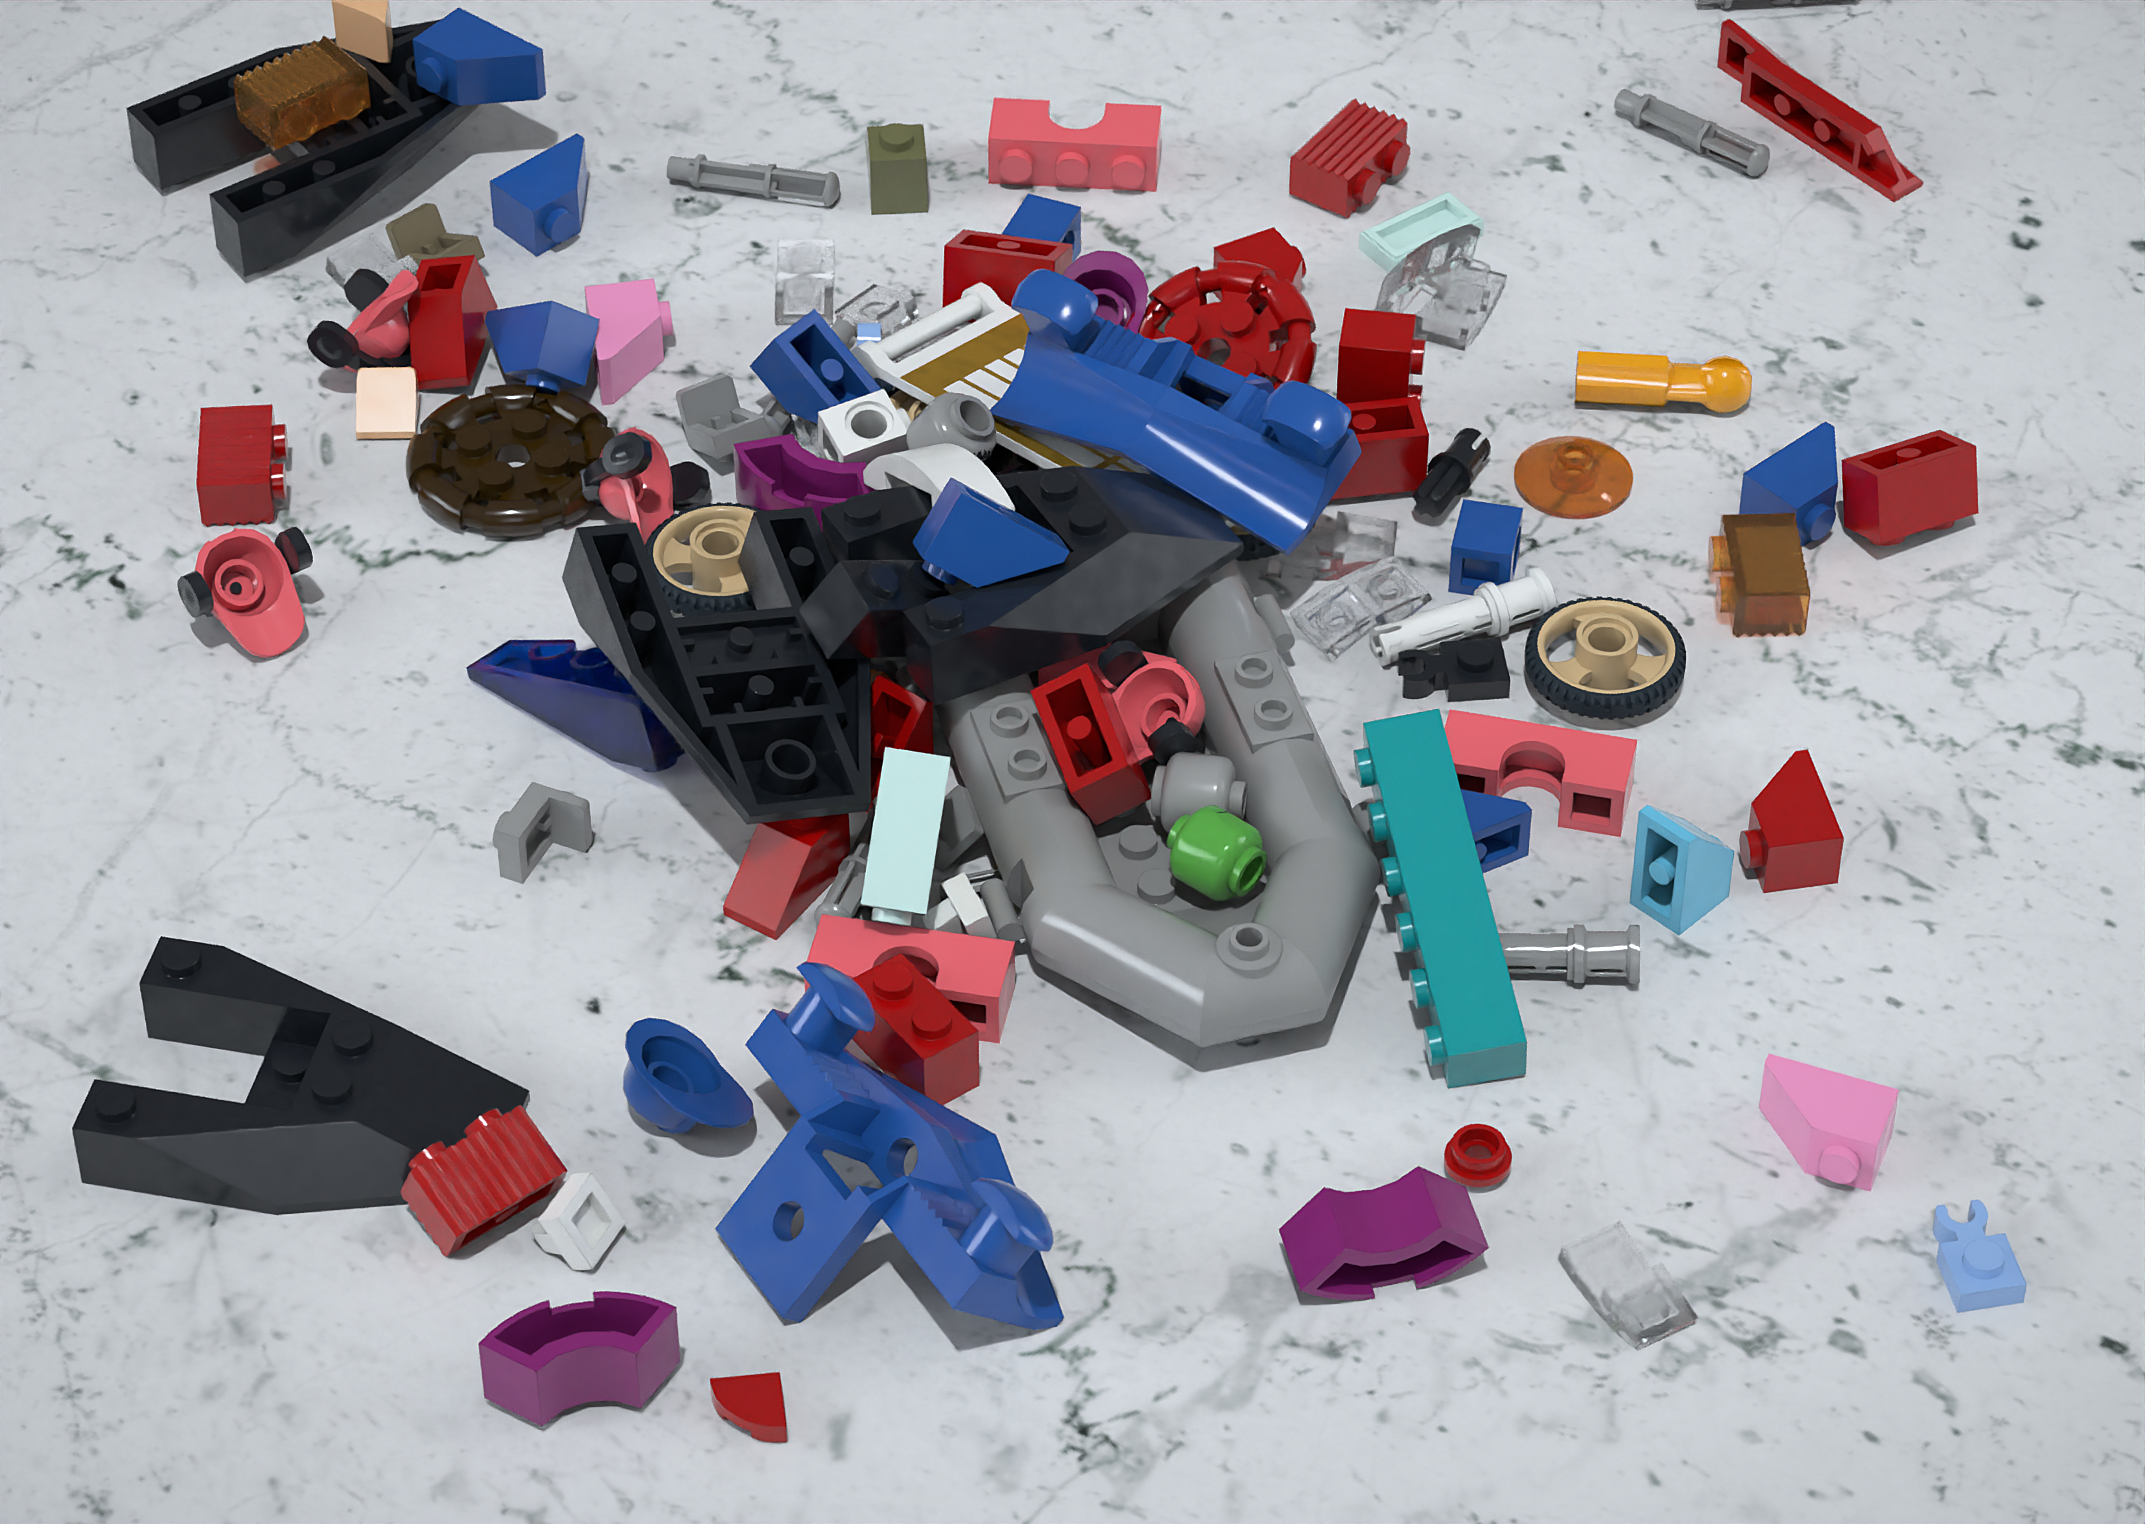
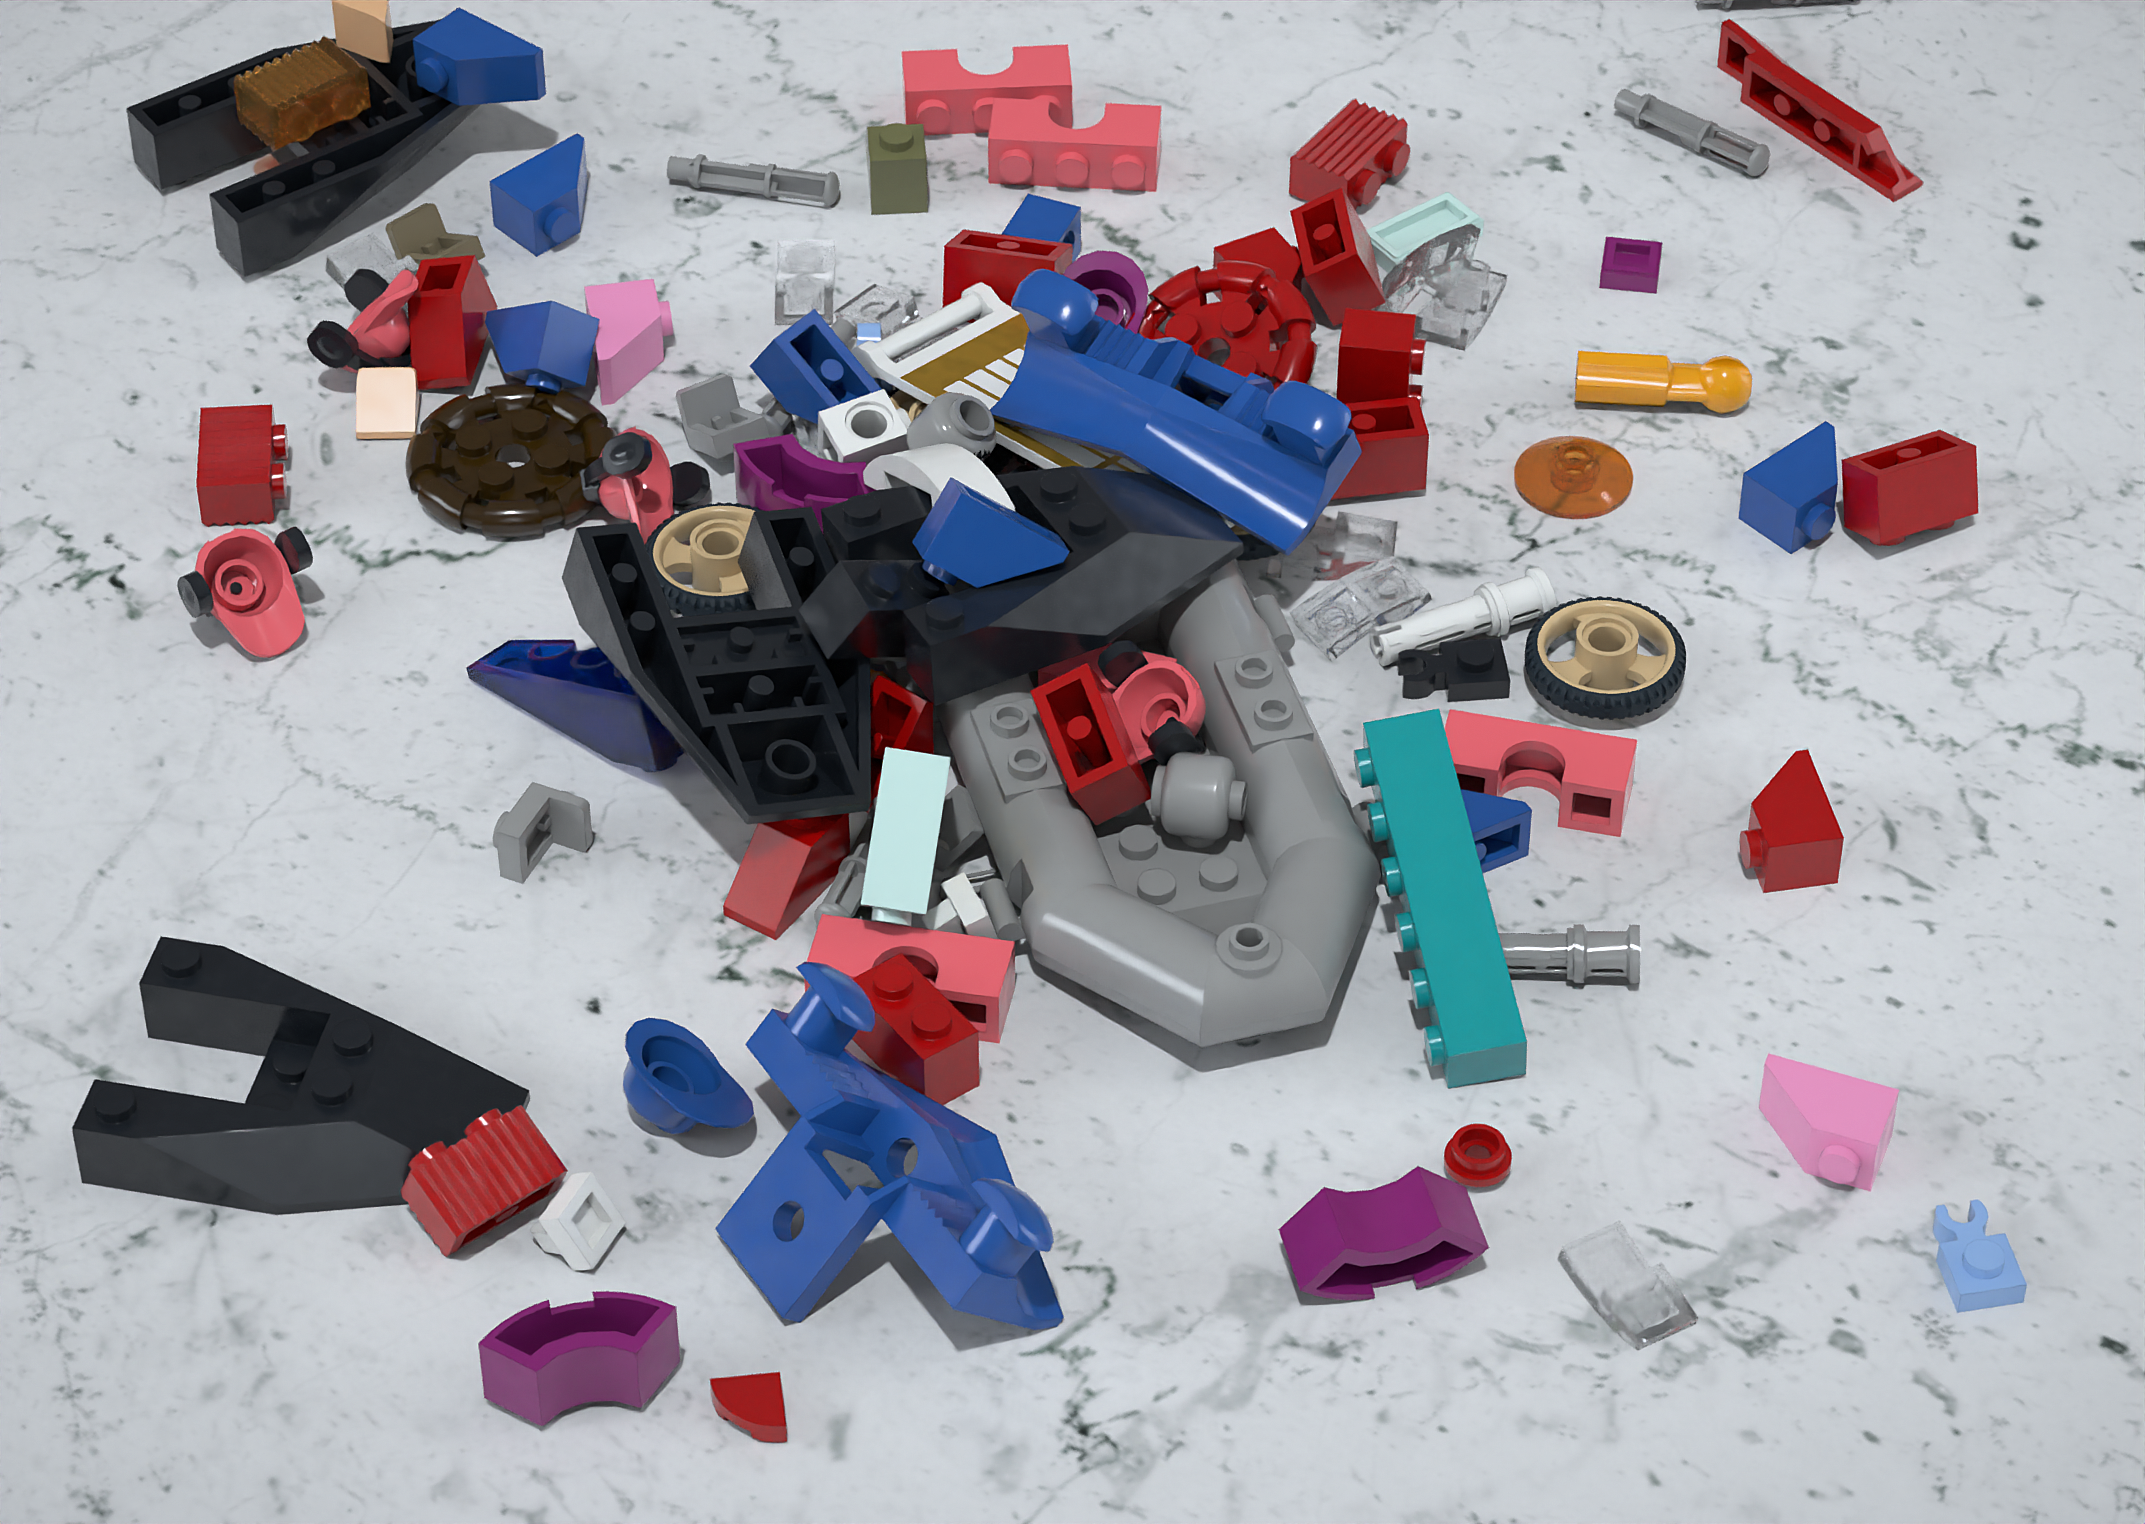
(961, 102): none -> coral arch
(1216, 853): bright green head -> none
(1337, 255): none -> red brick
(1450, 473): black axle -> none
(1484, 546): blue brick -> none
(1631, 265): none -> magenta tile
(1677, 870): medium azure slope -> none
(1761, 574): clear orange brick -> none

